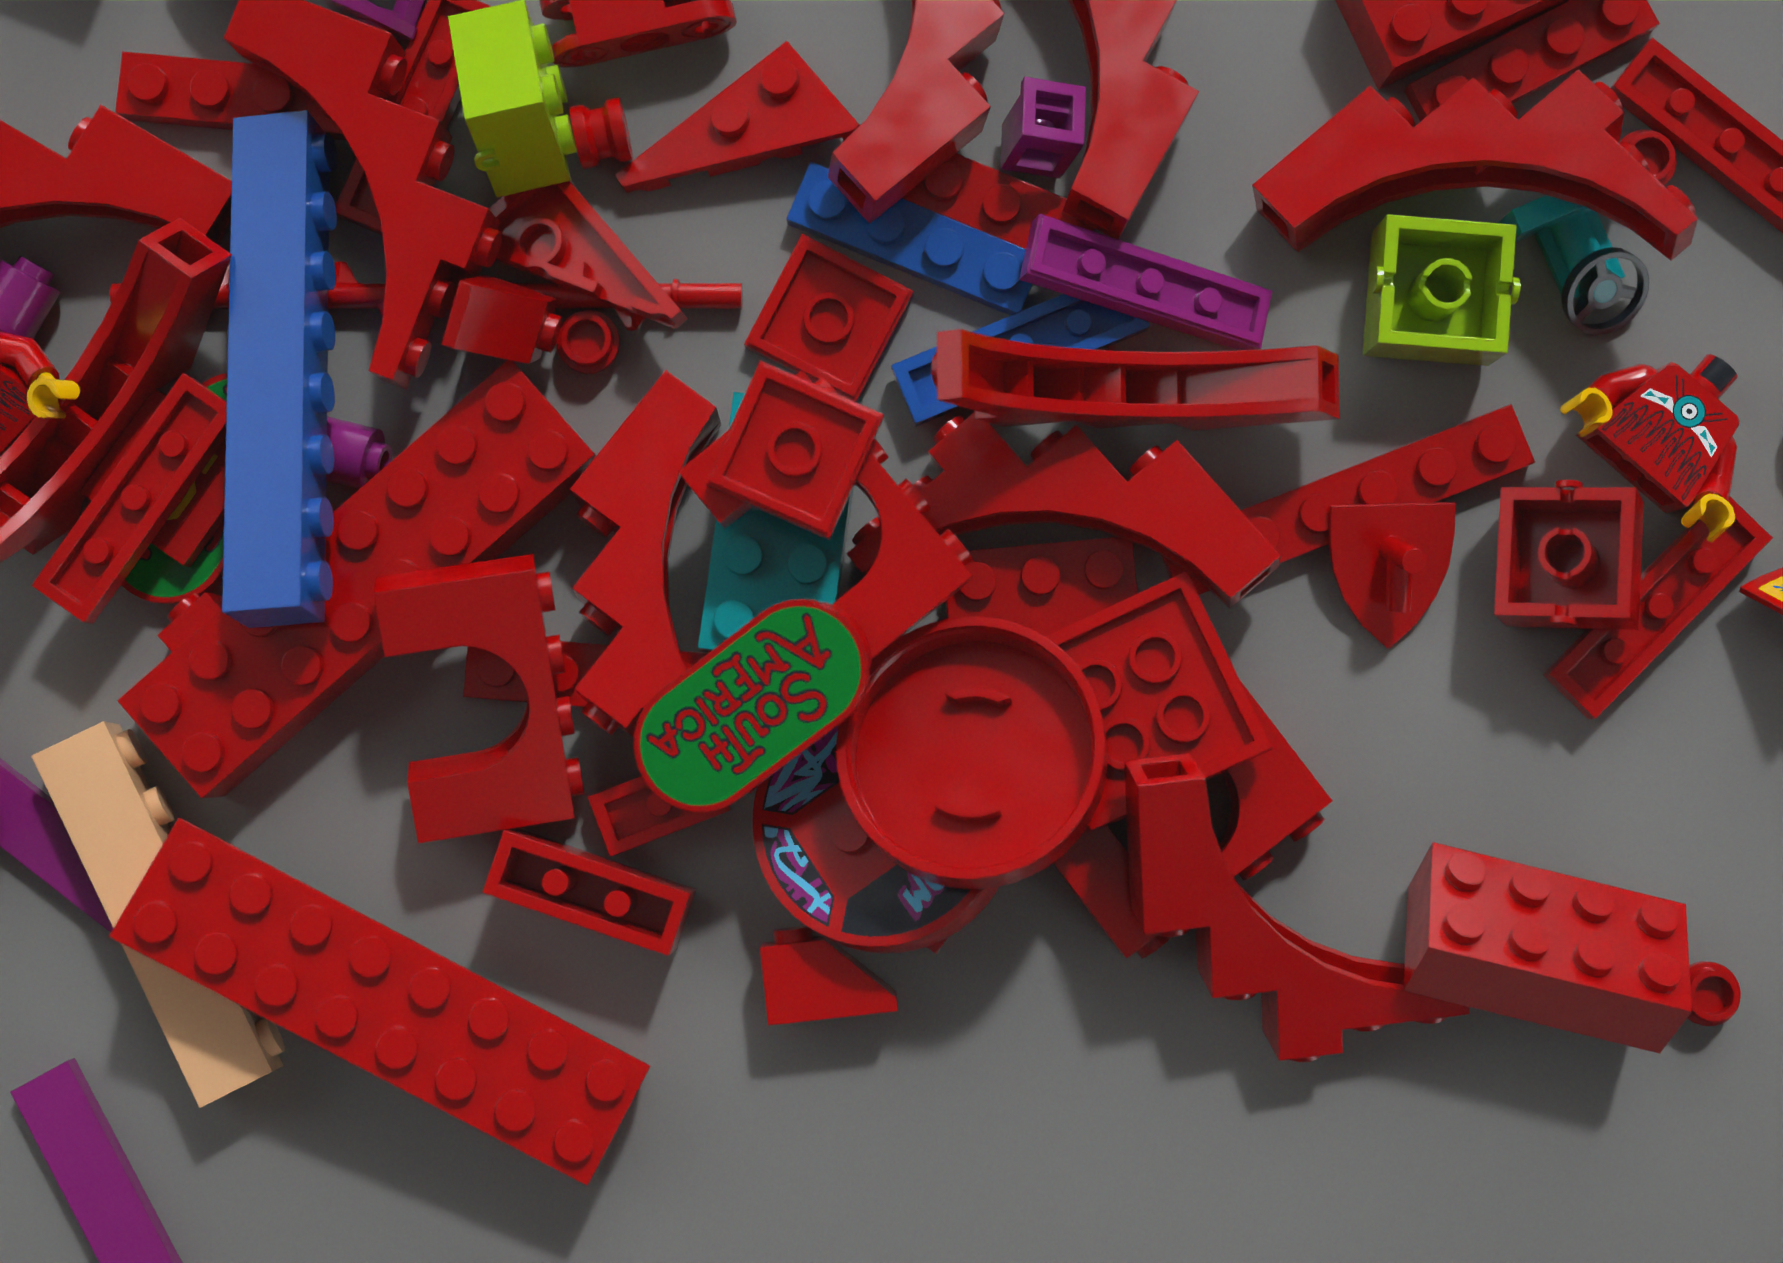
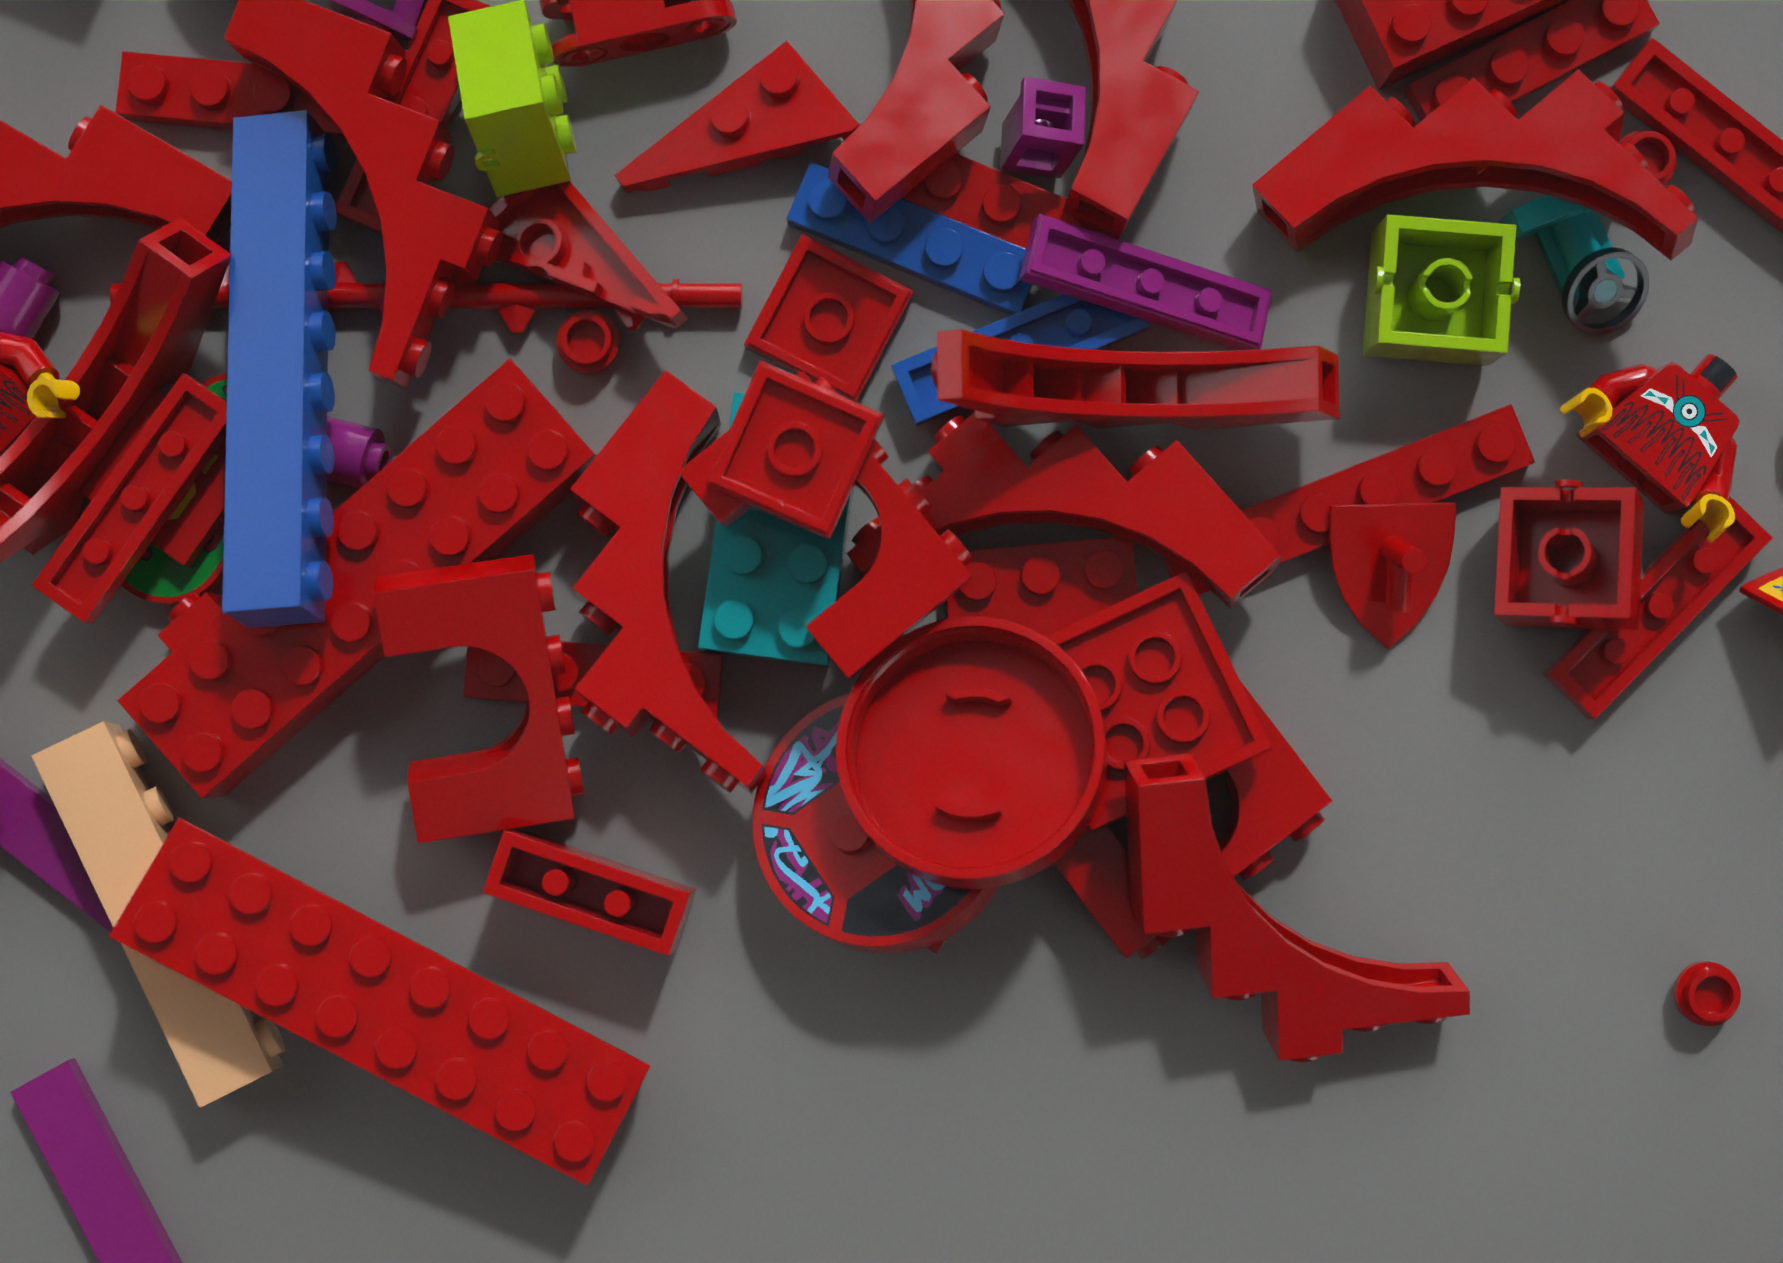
(502, 320): red slope -> none
(601, 133): red wheel -> none
(636, 815): red plate -> none
(752, 704): tile -> none
(818, 980): red slope -> none
(1547, 948): red brick -> none

